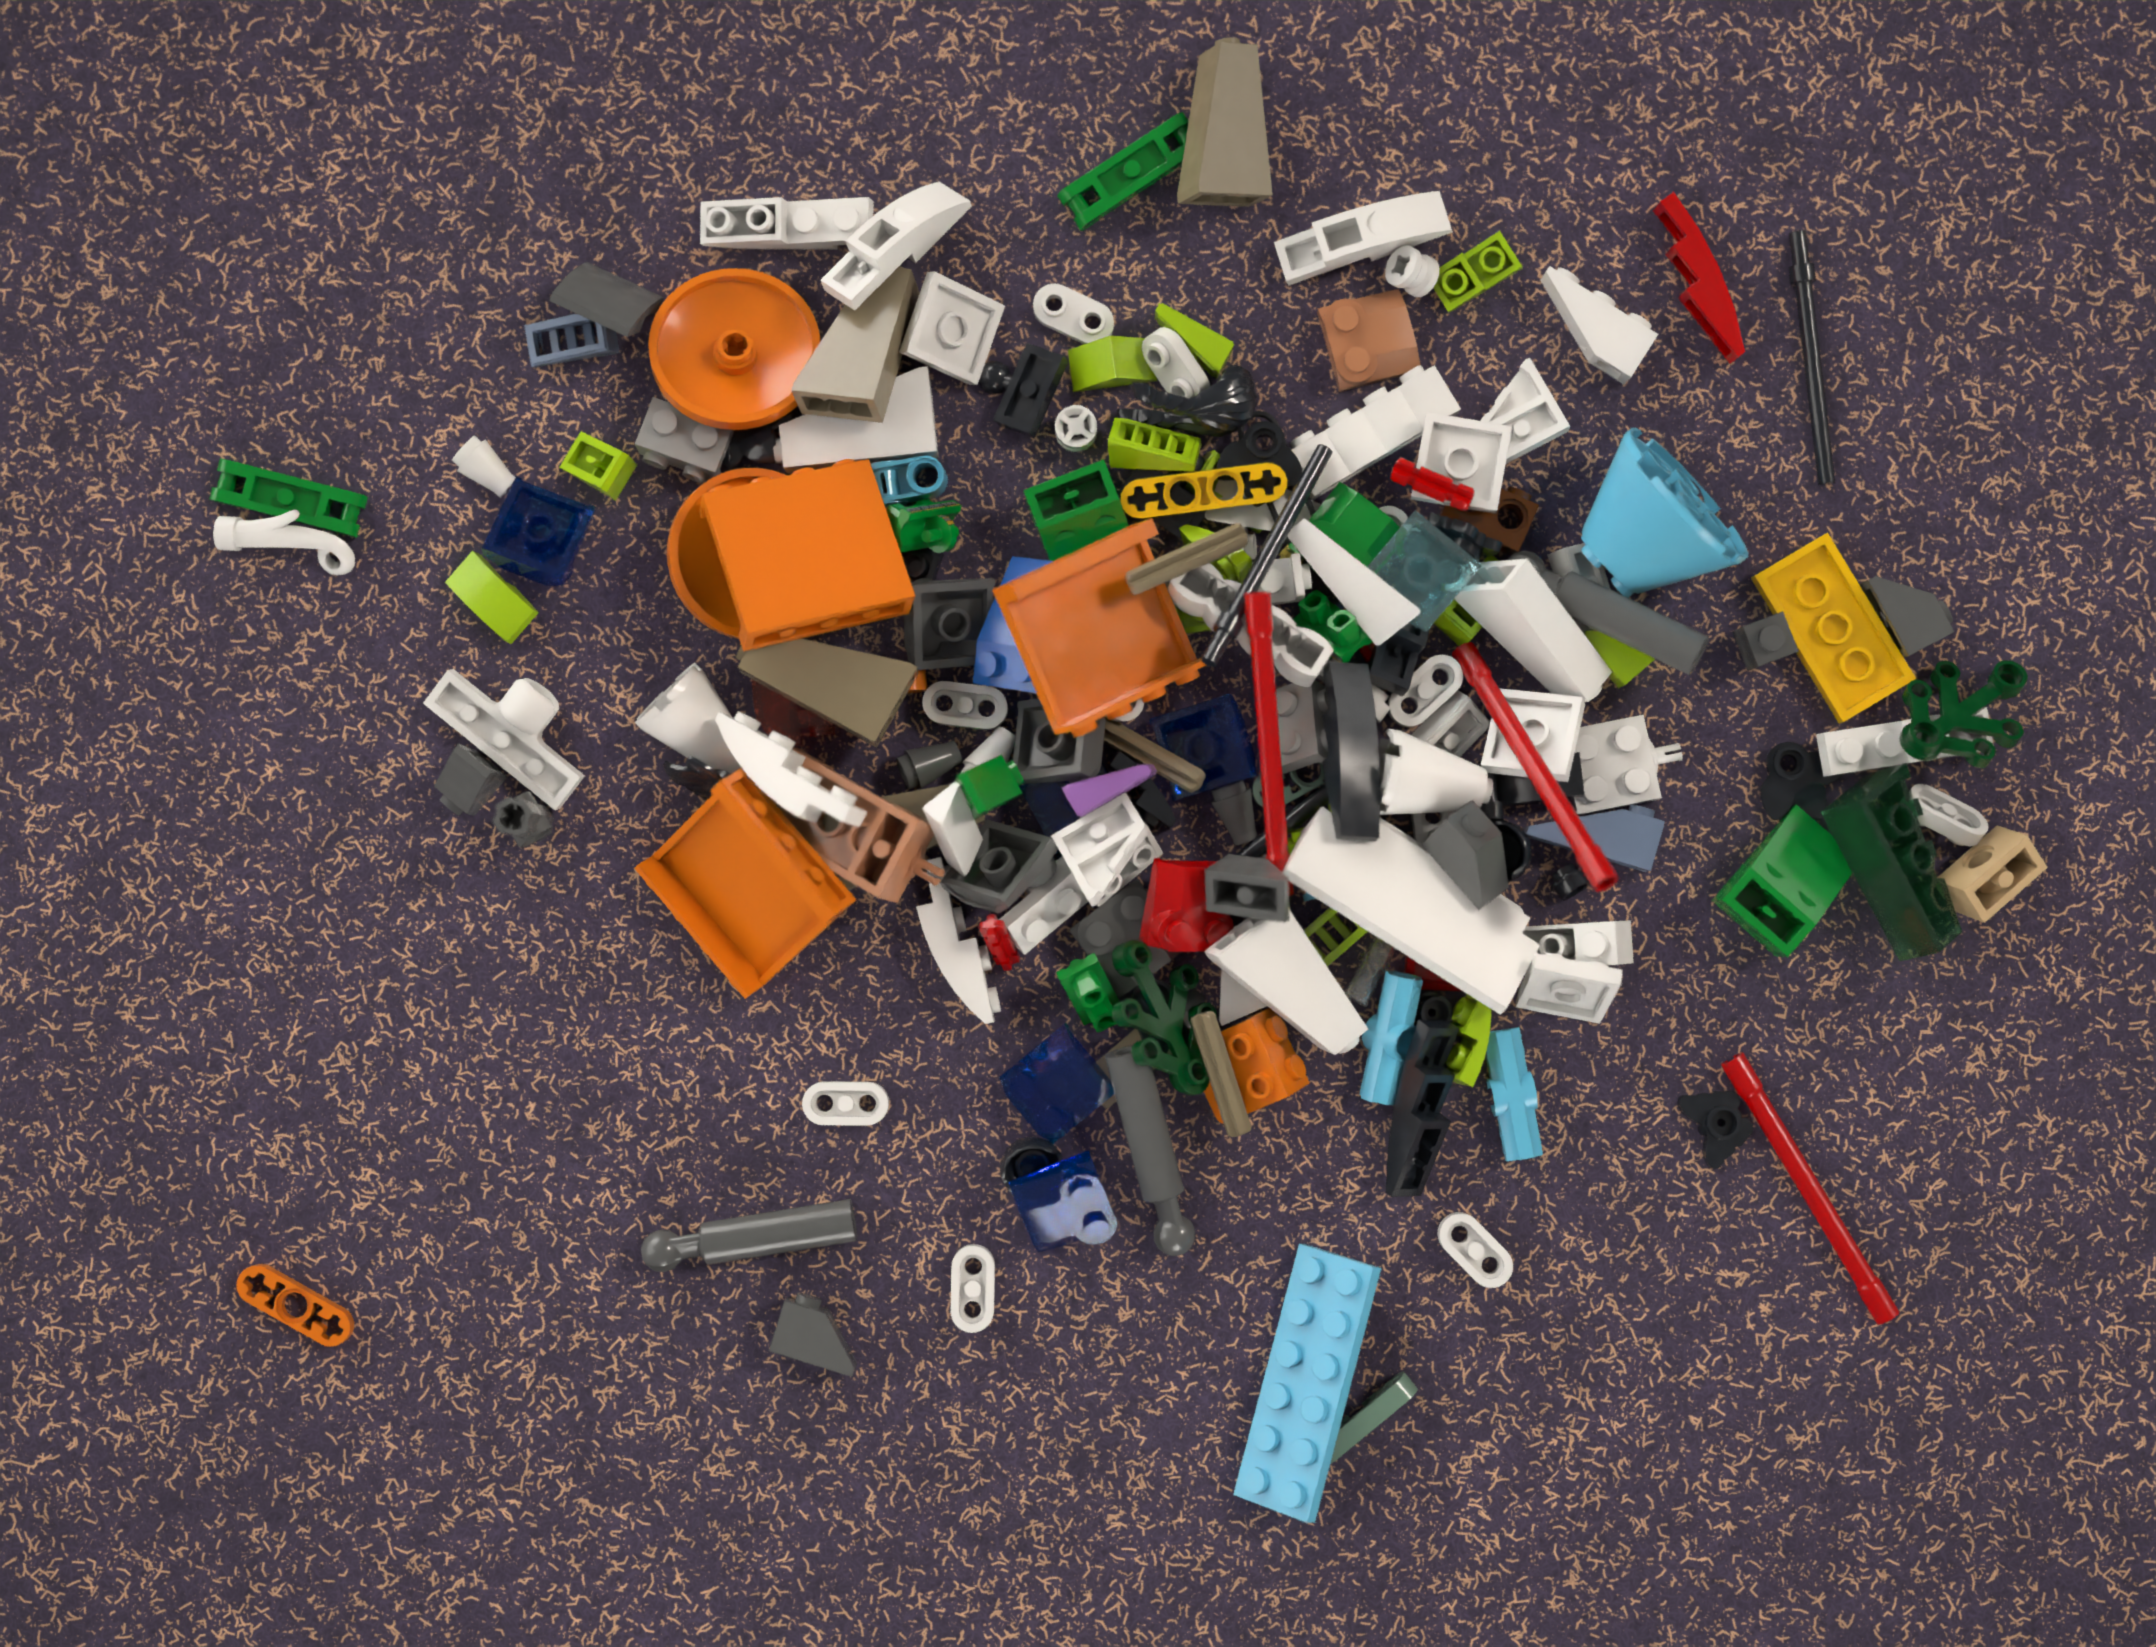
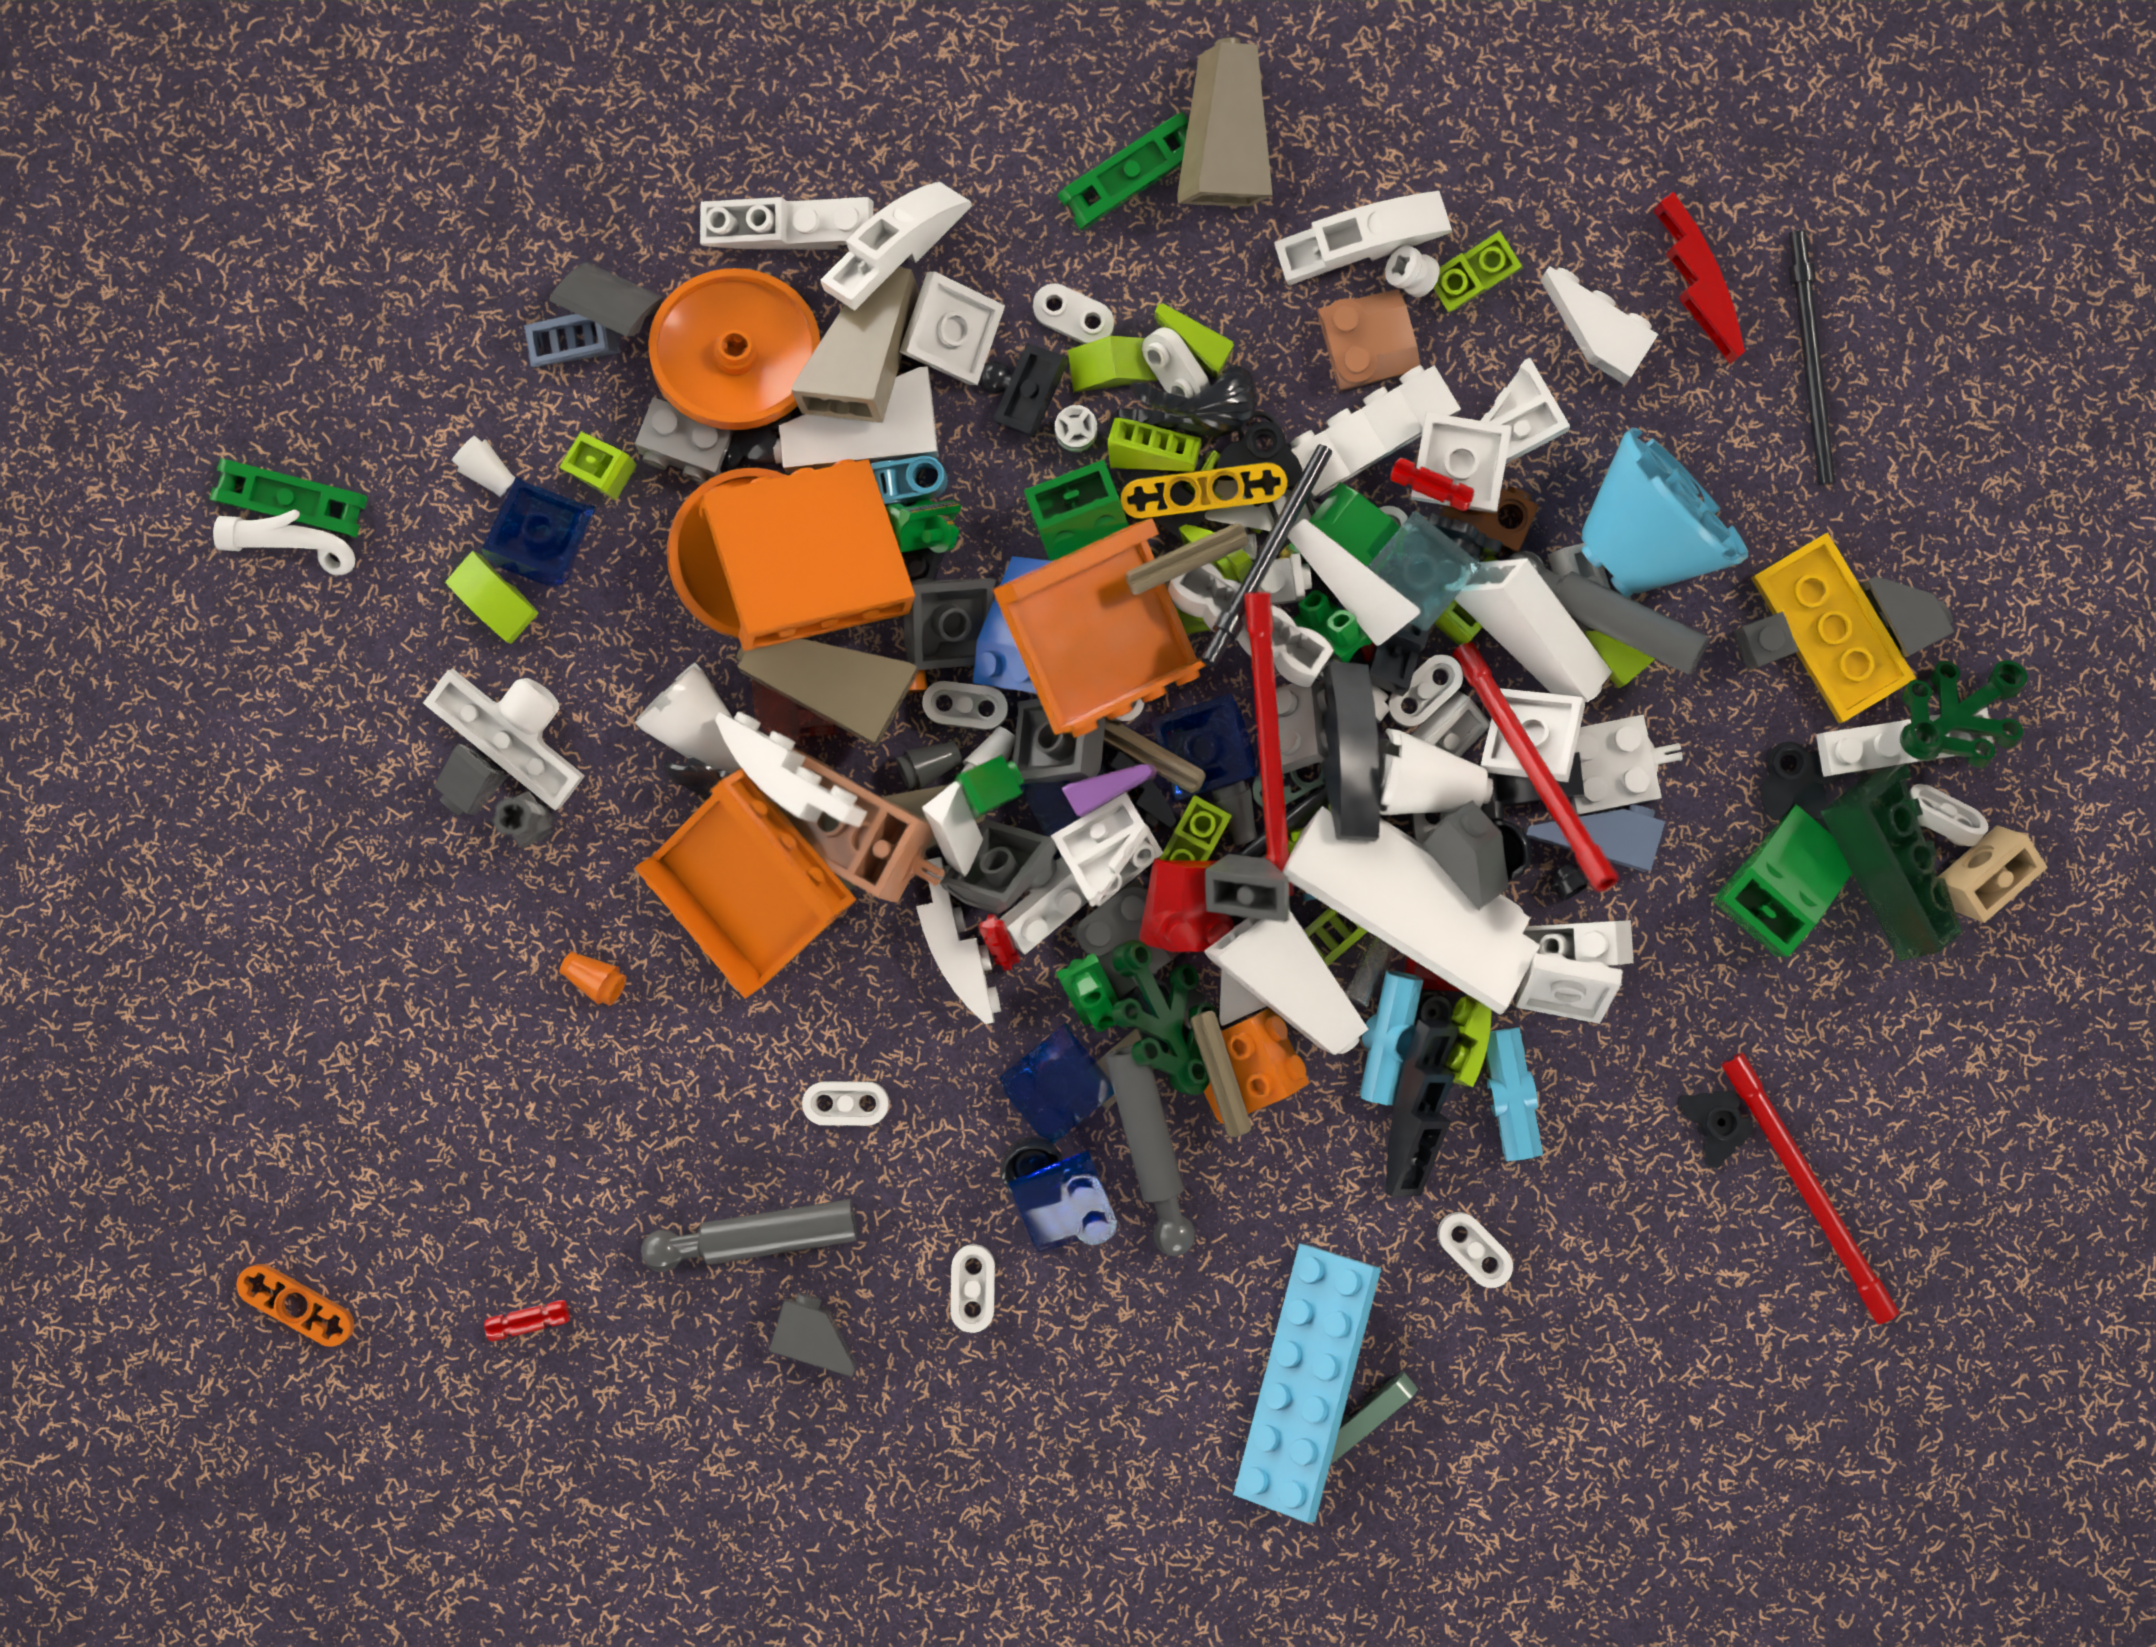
(527, 1320): none -> red axle
(594, 978): none -> orange cone
(1196, 832): none -> lime slope

